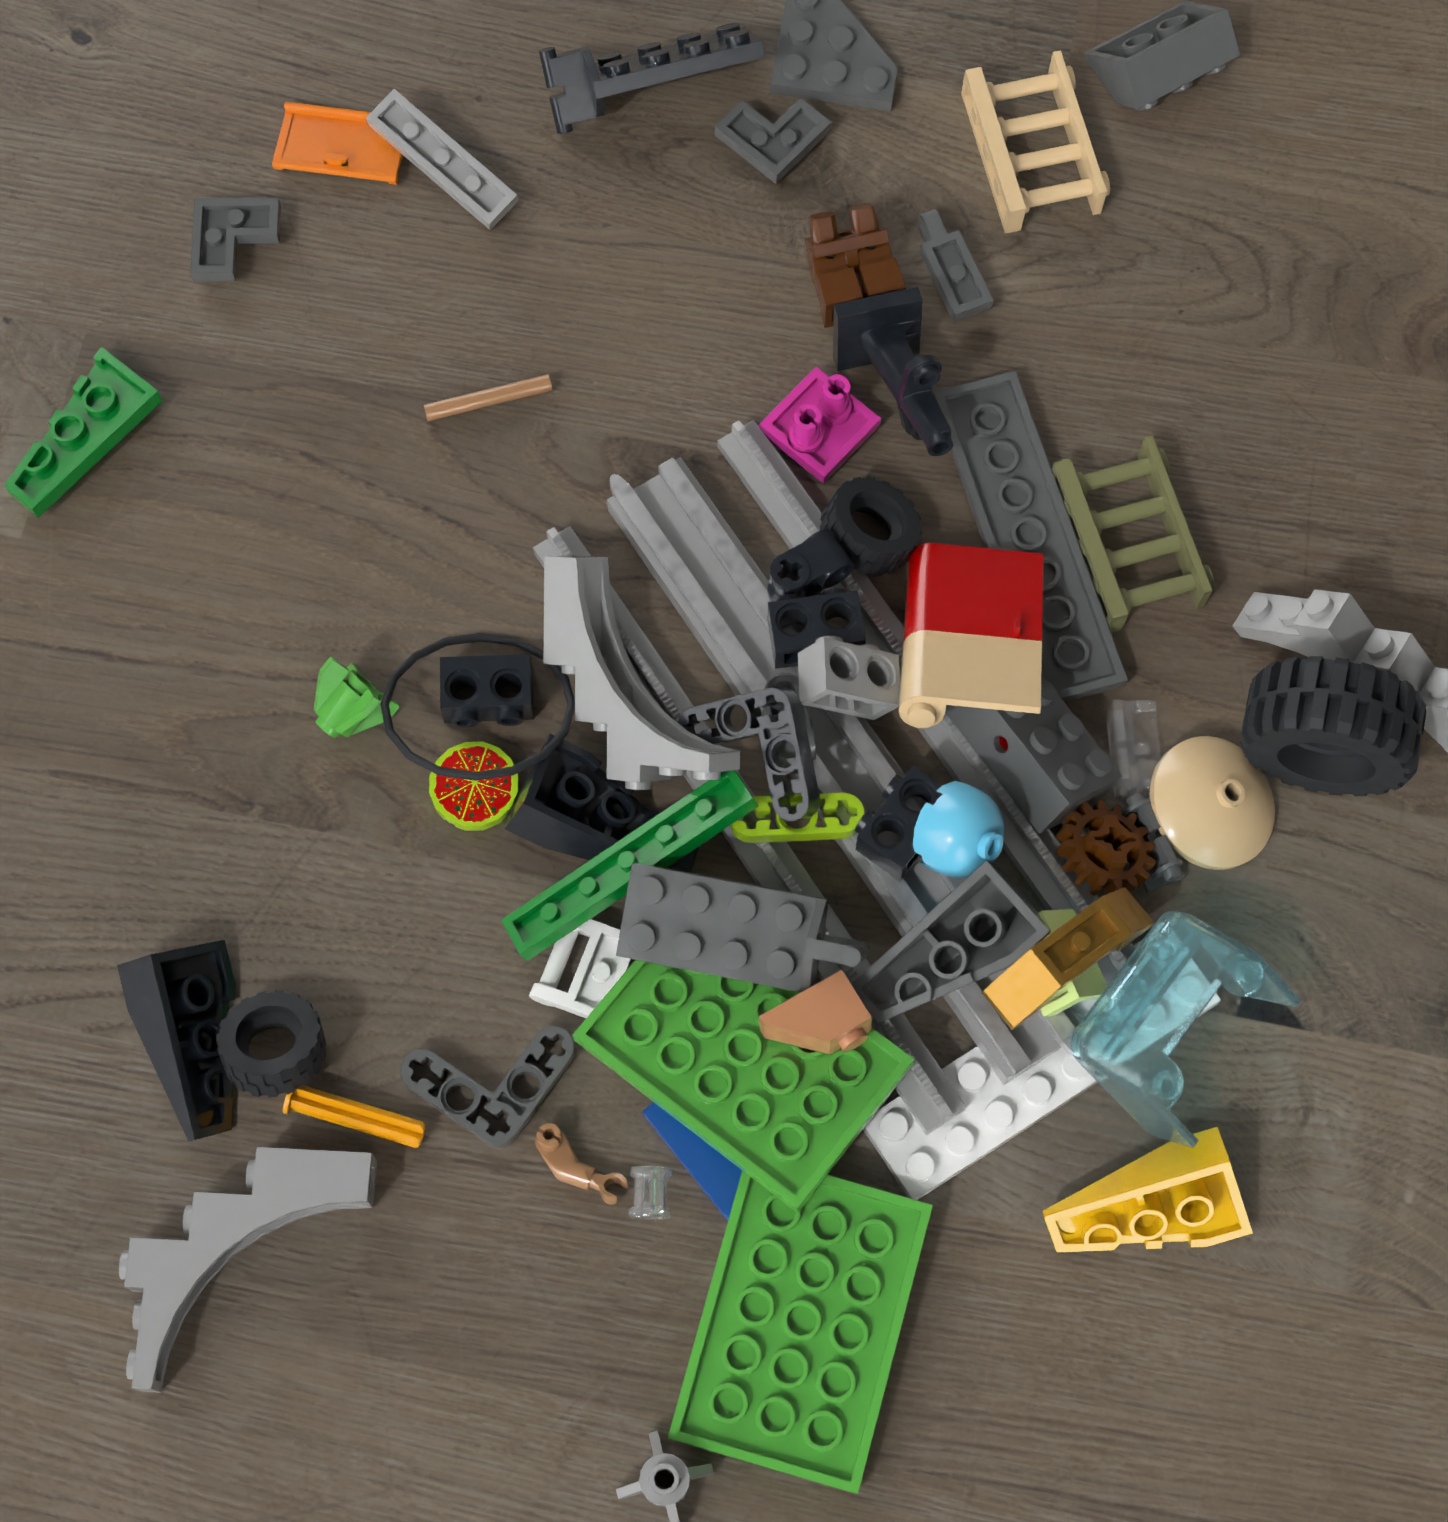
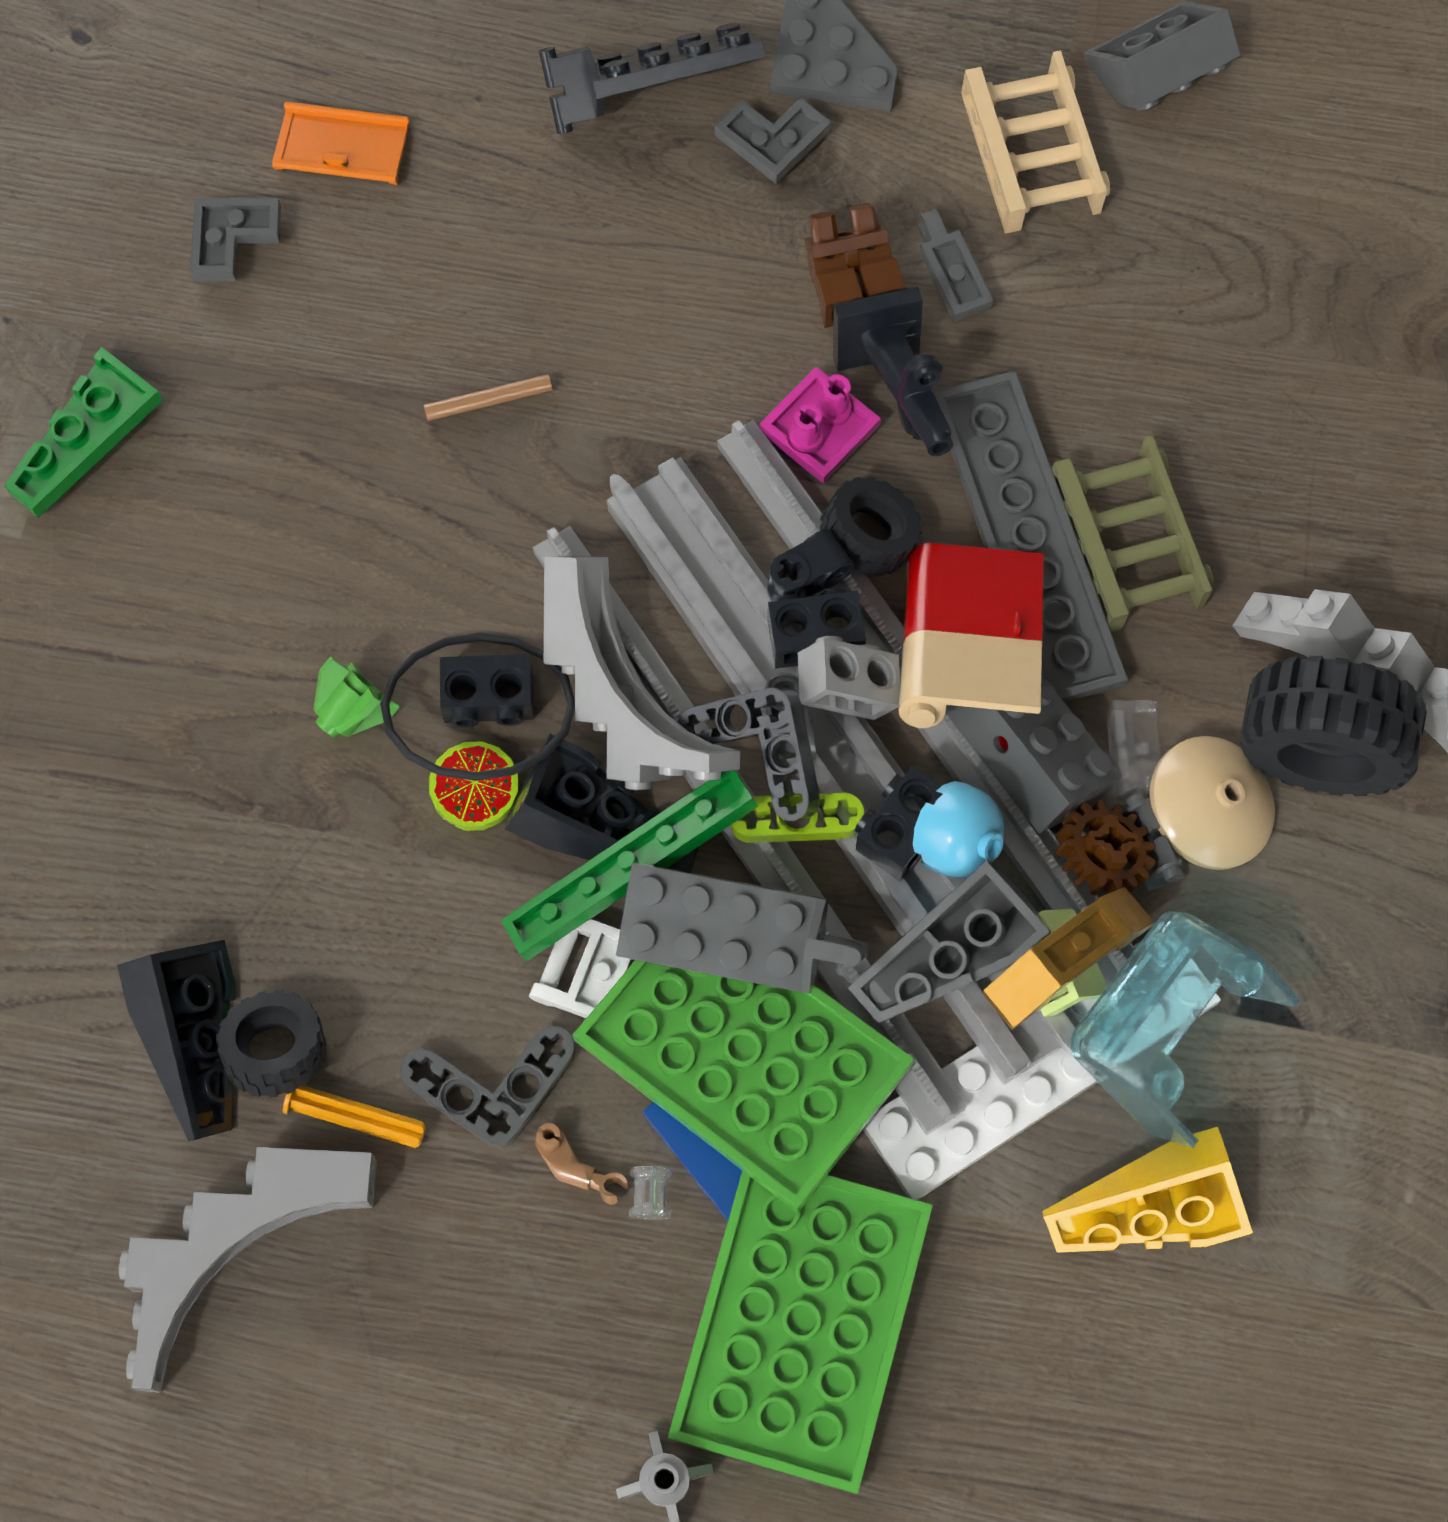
(442, 159): light grey plate -> none
(820, 1018): nougat slope -> none

